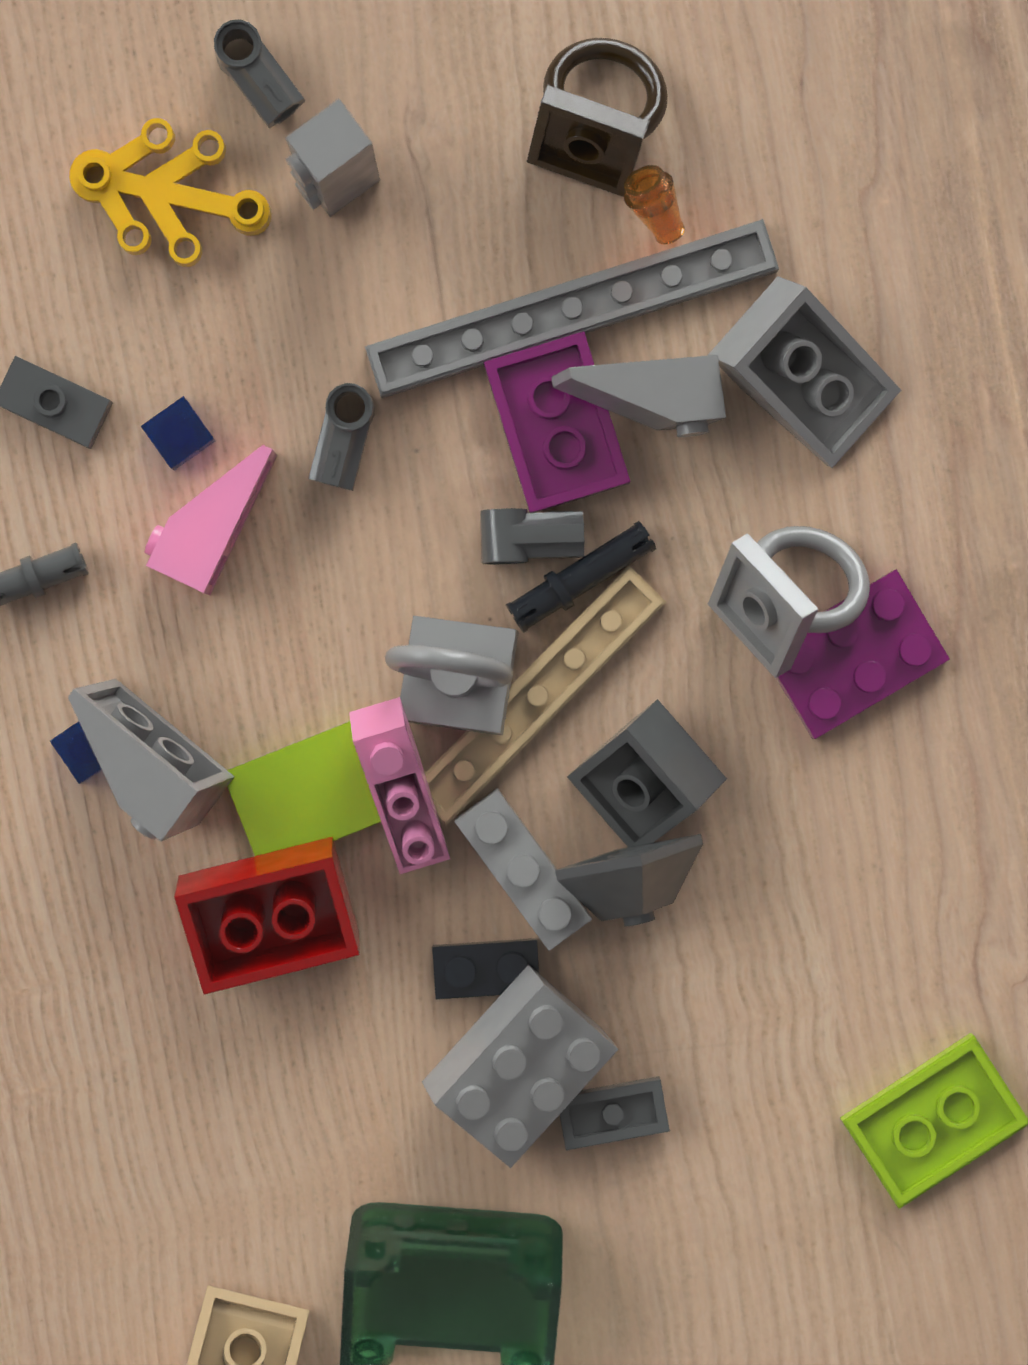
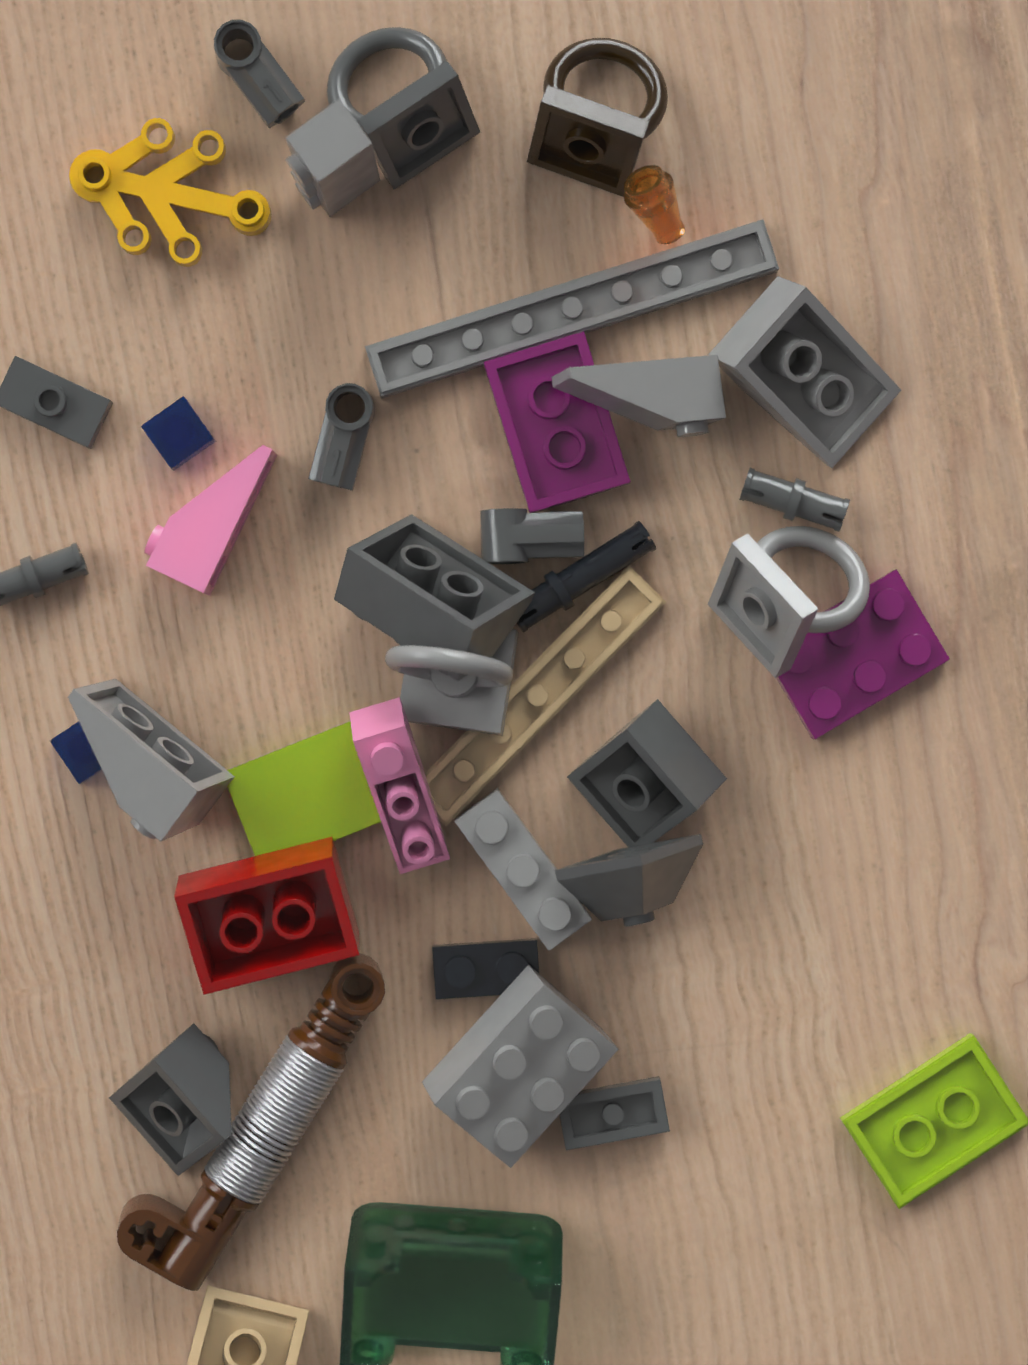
(181, 1100): none -> dark grey slope
(252, 1155): none -> piece
(417, 122): none -> dark grey tile
(430, 590): none -> dark grey slope
(794, 499): none -> dark grey pin

